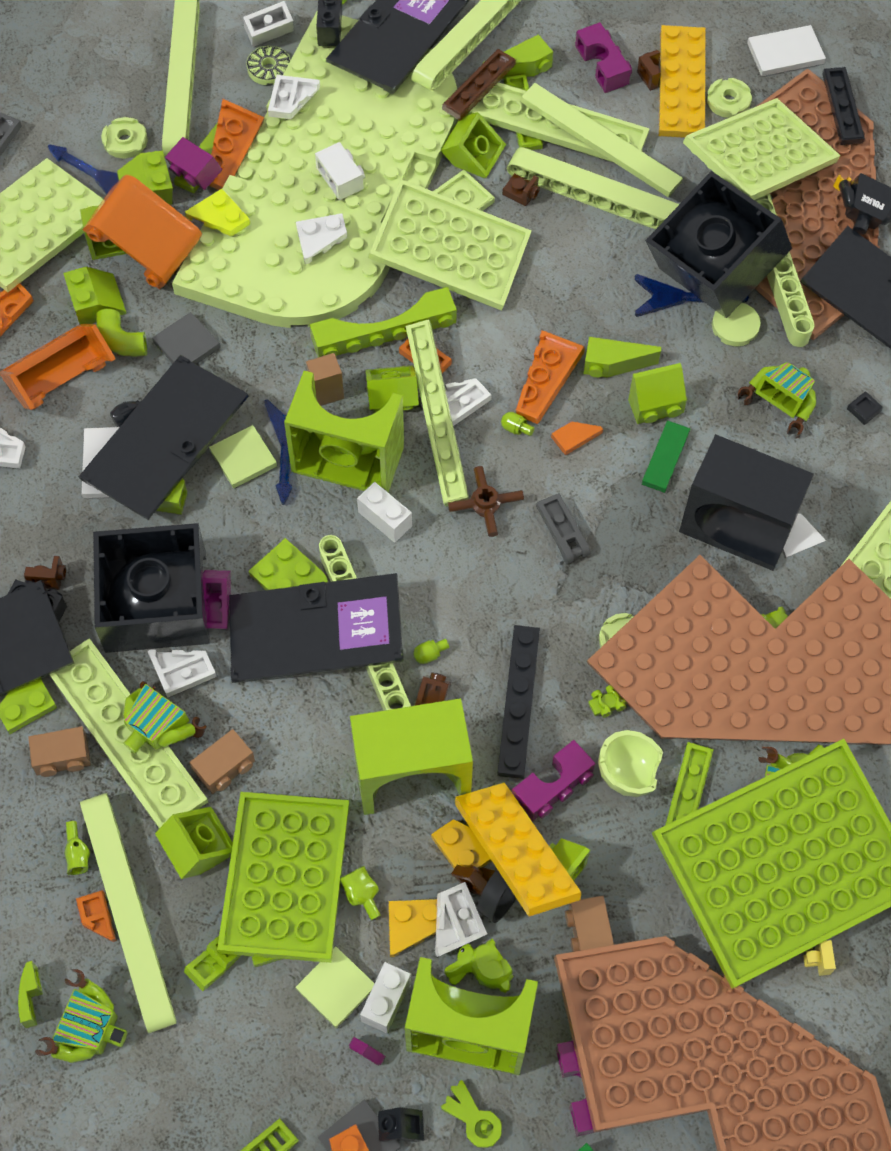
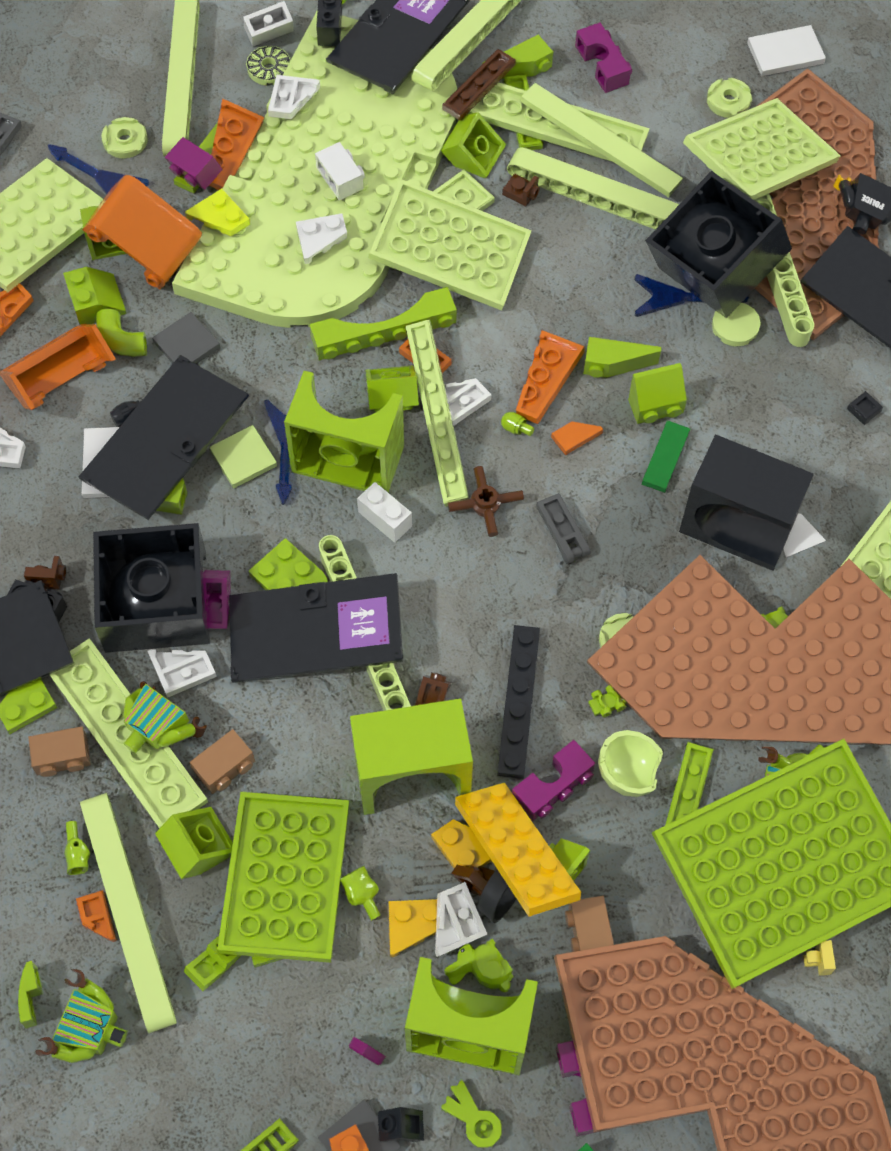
(152, 171): lime slope -> none
(327, 378): medium nougat brick -> none
(336, 988): yellowish green tile -> none
(385, 997): white brick -> none
(429, 651): lime cylinder -> none
(649, 69): reddish brown bracket -> none
(681, 80): yellow plate -> none
(786, 389): lime torso -> none
(843, 106): black tile -> none

